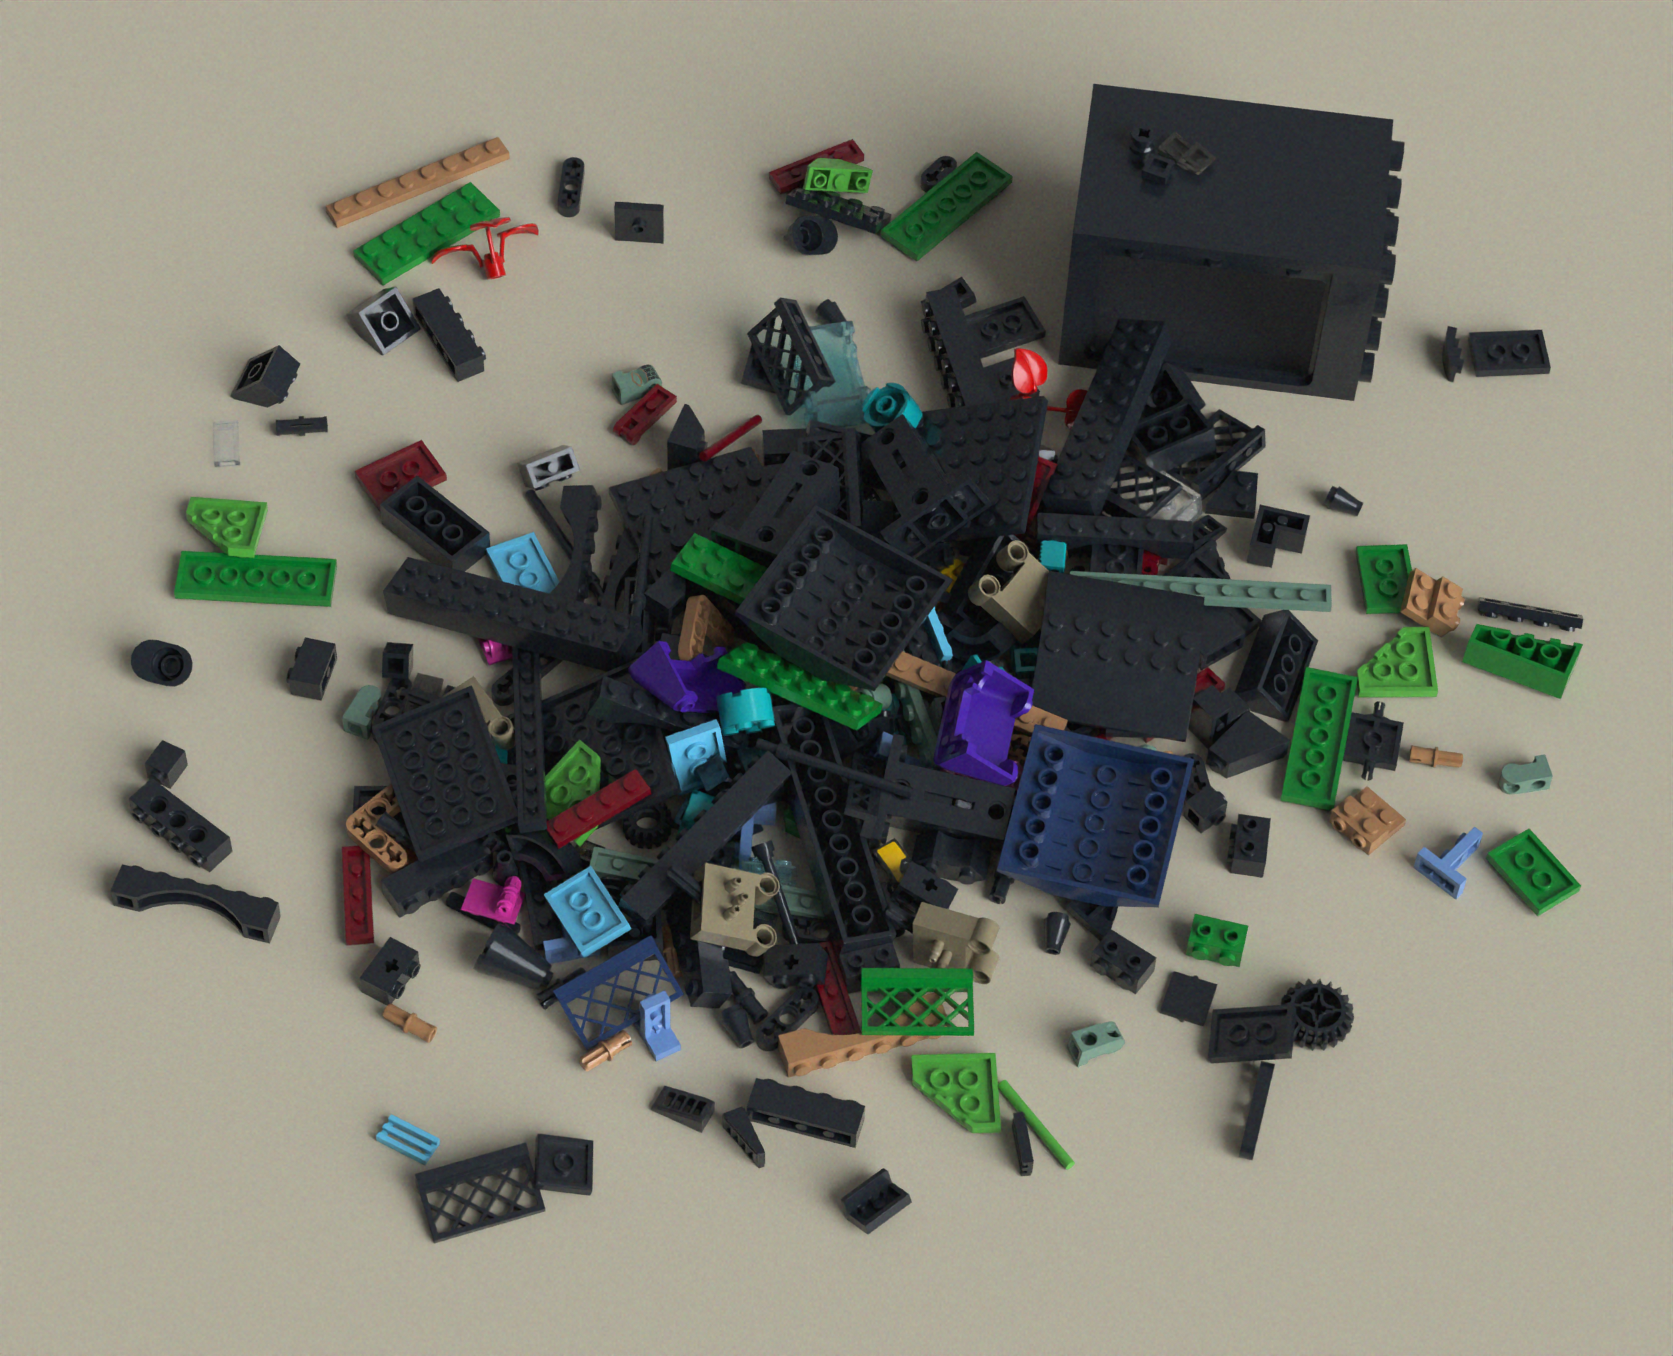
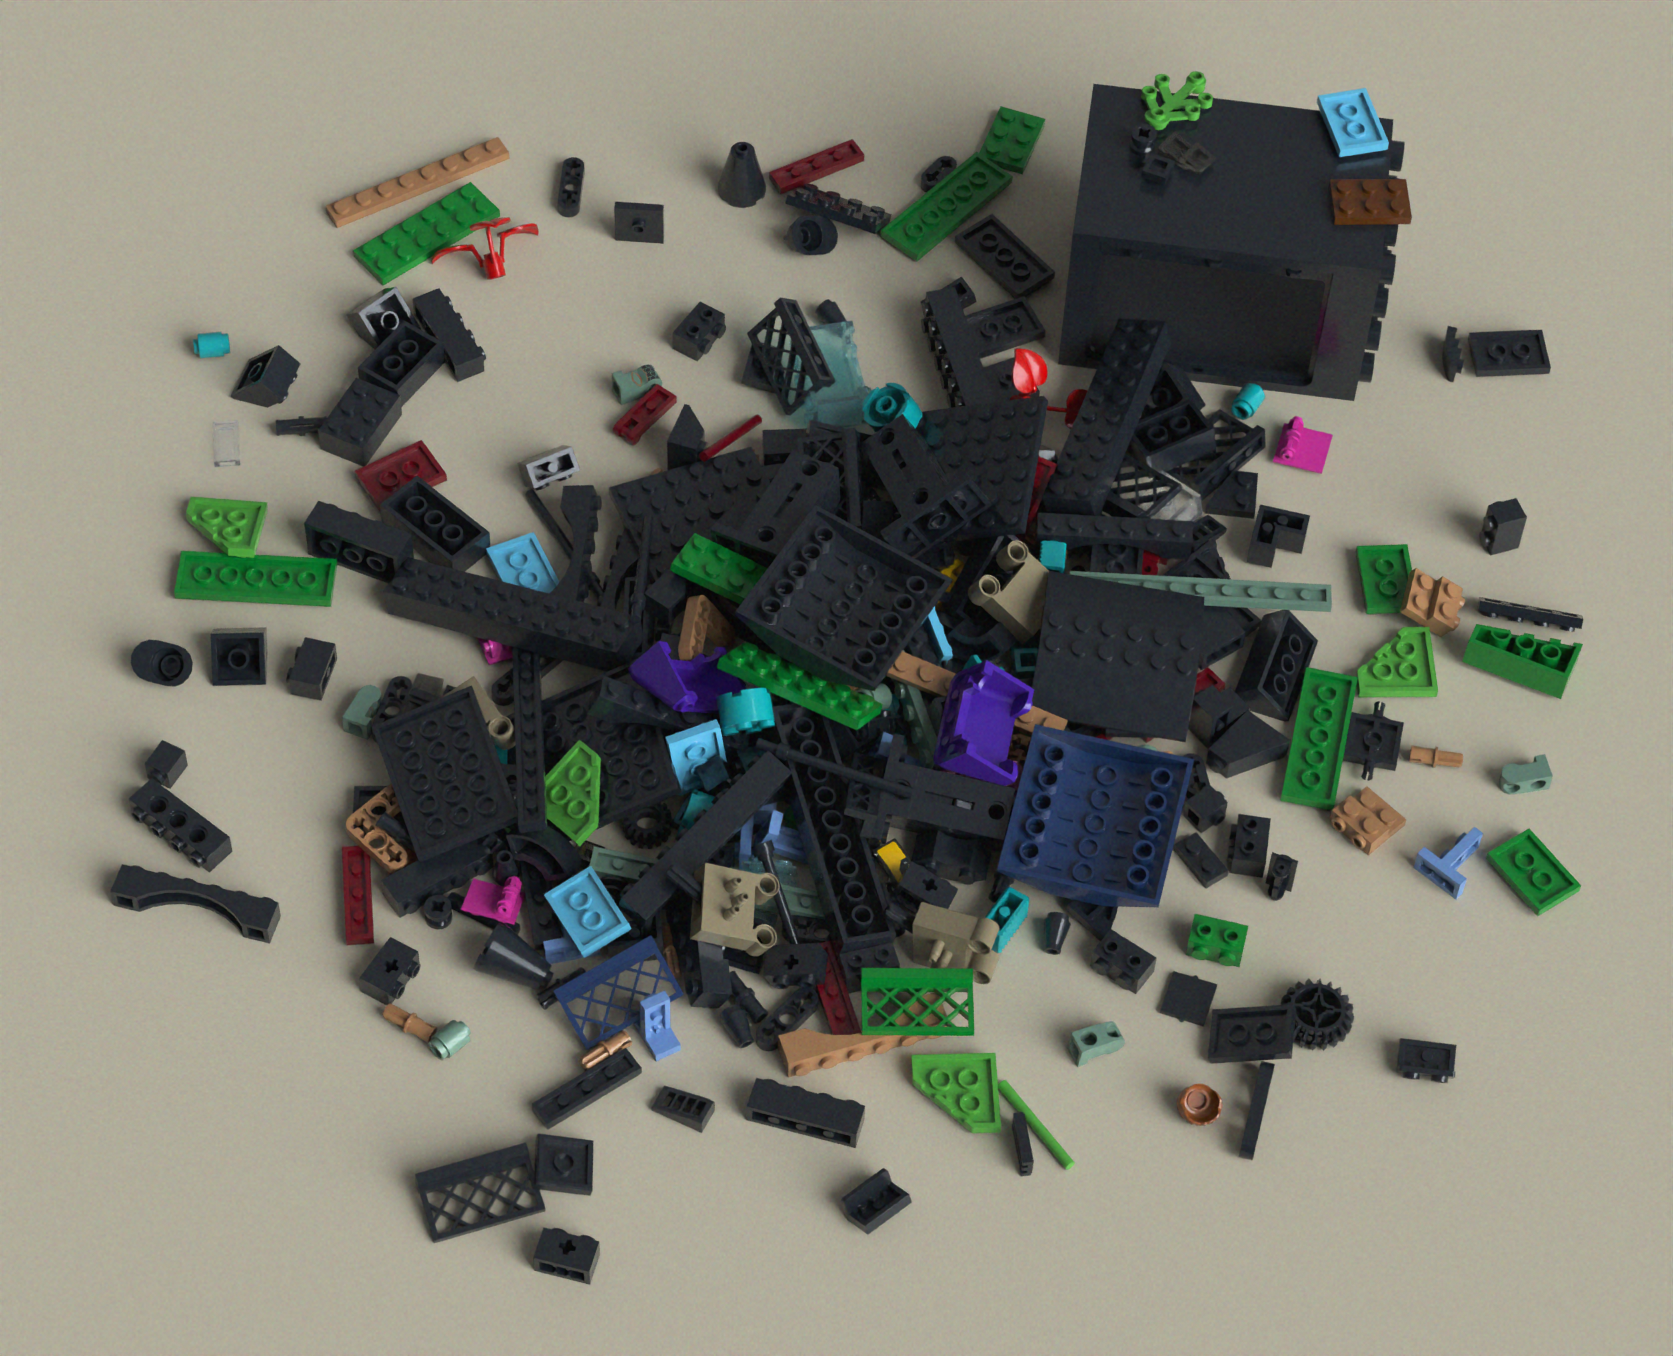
(211, 344): none -> teal brick
(239, 656): none -> black slope
(357, 541): none -> black brick
(360, 422): none -> black brick
(397, 660): black brick -> none
(403, 361): none -> black brick
(426, 1137): medium azure tile -> none
(434, 918): none -> black wheel
(449, 1039): none -> sand green brick
(553, 1259): none -> black brick
(586, 1088): none -> black plate
(597, 808): dark red plate -> none
(699, 331): none -> black brick
(742, 177): none -> black cone
(742, 1131): black slope -> none
(785, 840): none -> medium blue bracket
(837, 175): bright green slope -> none
(1004, 257): none -> black plate
(1009, 914): none -> teal brick
(1012, 139): none -> green plate
(1160, 116): none -> bright green plant
(1199, 1105): none -> dark orange hair
(1201, 860): none -> black plate
(1247, 401): none -> teal brick
(1280, 875): none -> black hinge
(1302, 446): none -> dark pink hinge
(1342, 501): black cone -> none
(1352, 122): none -> medium azure plate
(1369, 201): none -> reddish brown plate
(1426, 1059): none -> black bracket
(1503, 526): none -> black brick

